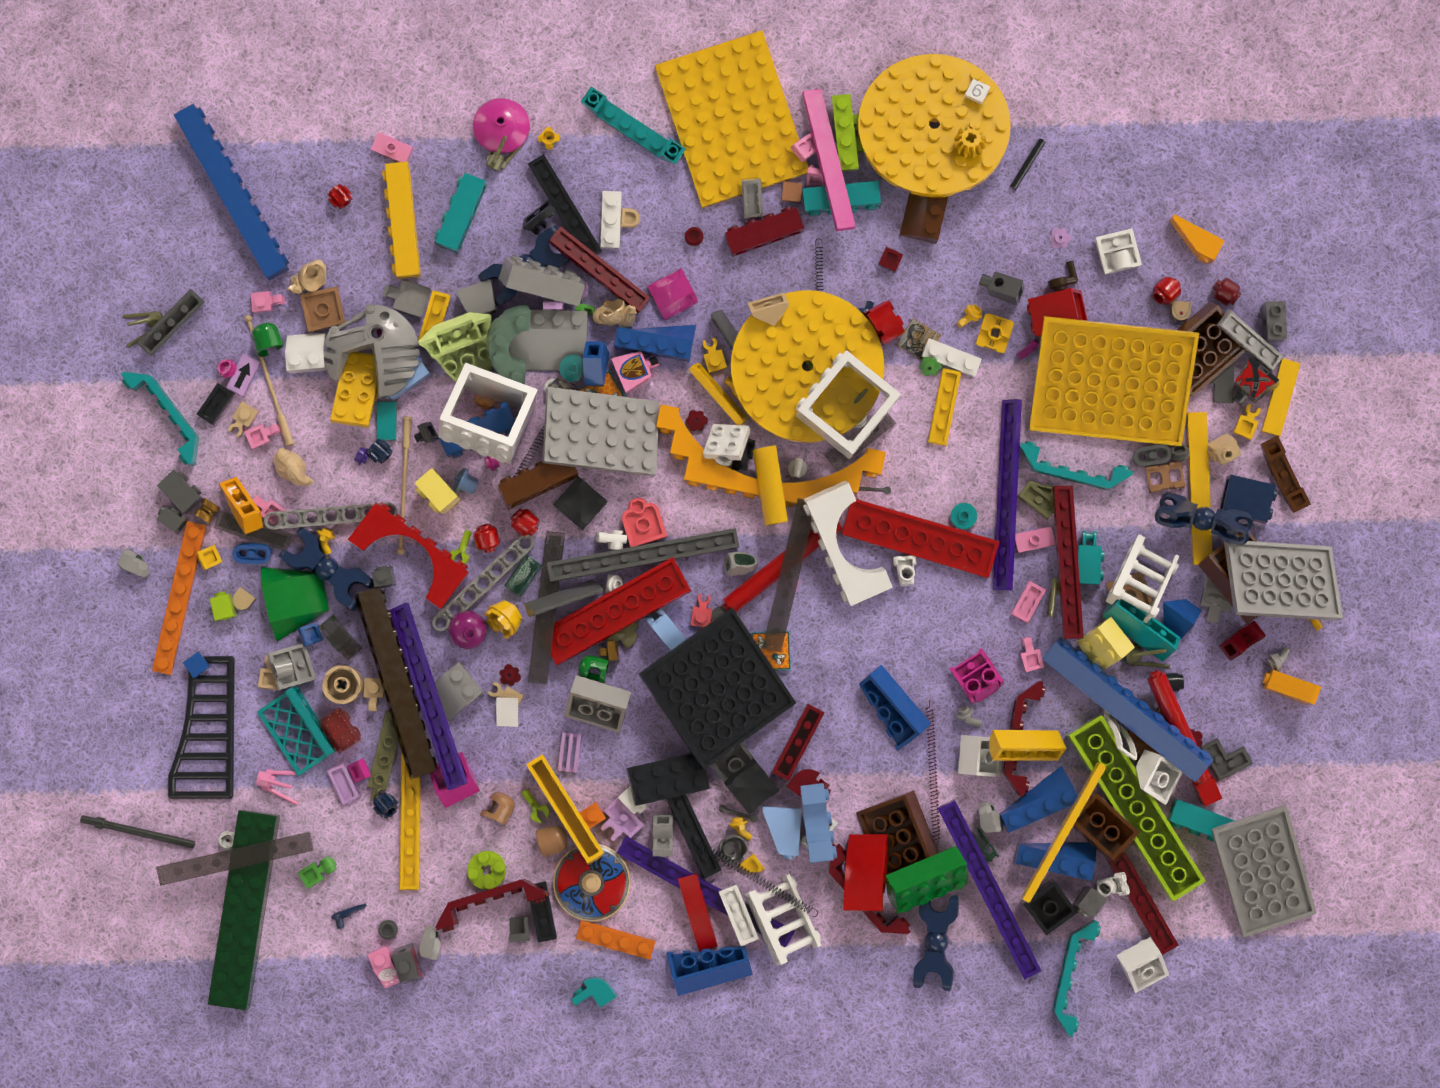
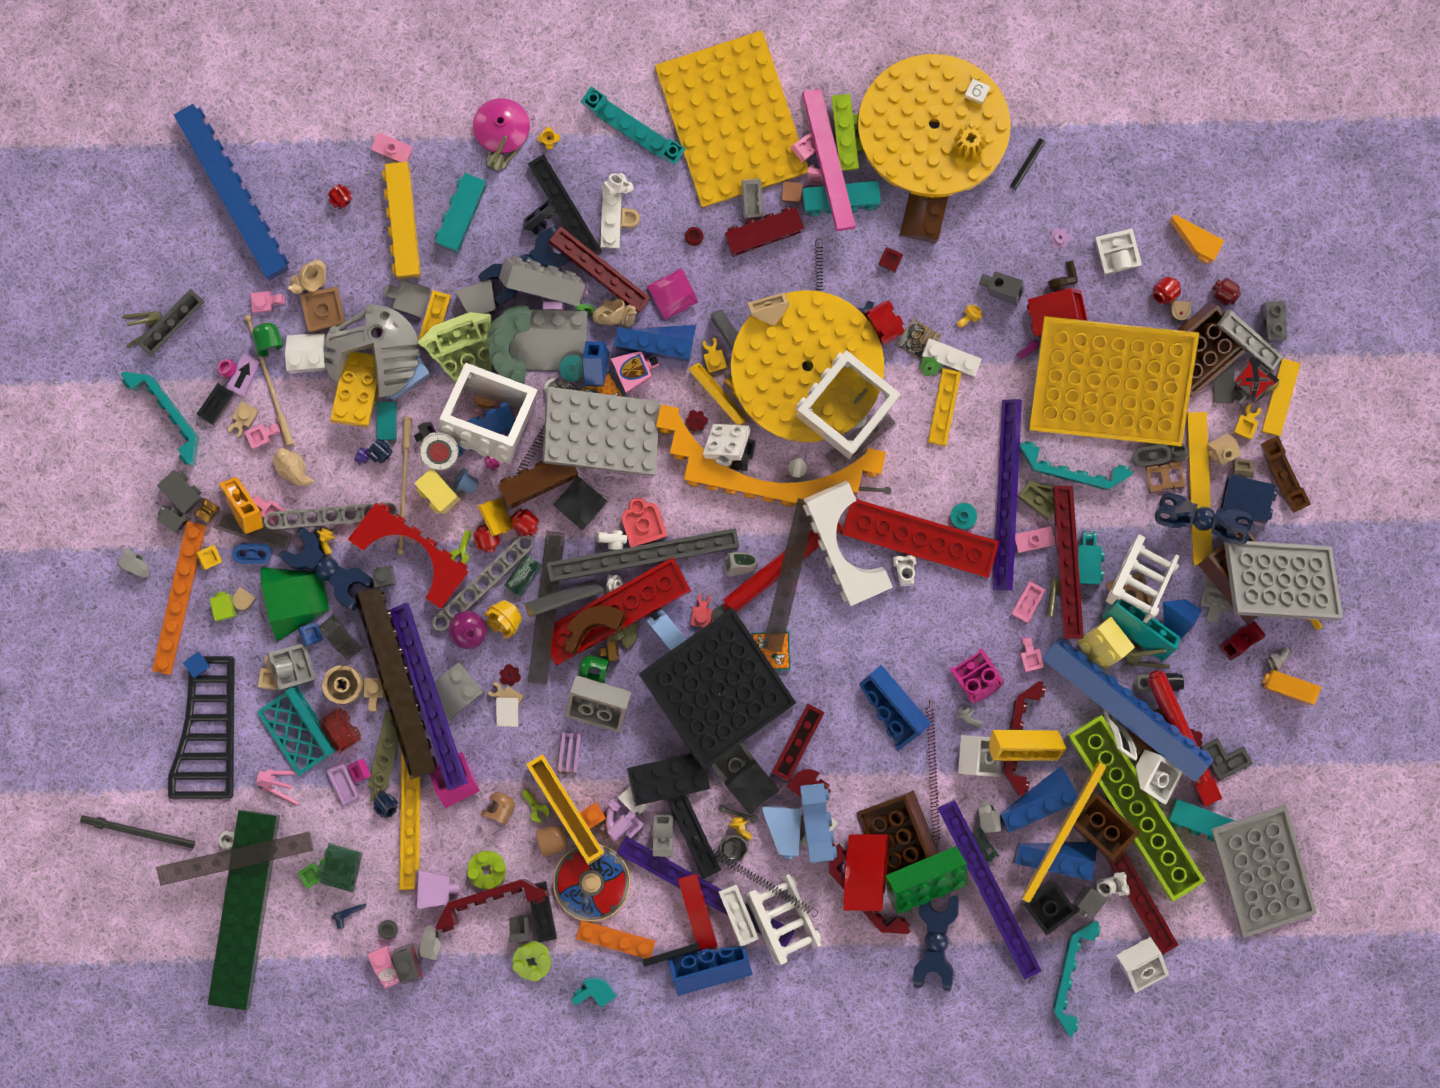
(340, 867): none -> clear green slope
(433, 889): none -> lavender torso
(439, 451): none -> tile
(495, 516): none -> yellow piece
(529, 971): none -> lime plate
(592, 618): none -> reddish brown arch
(616, 184): none -> white plate
(617, 829): none -> lavender plant
(671, 954): none -> black bar
(752, 864): yellow tile -> none
(770, 485): yellow brick -> none
(989, 323): yellow piece -> none
(1138, 687): none -> light grey plate
(1243, 468): none -> dark tan plate

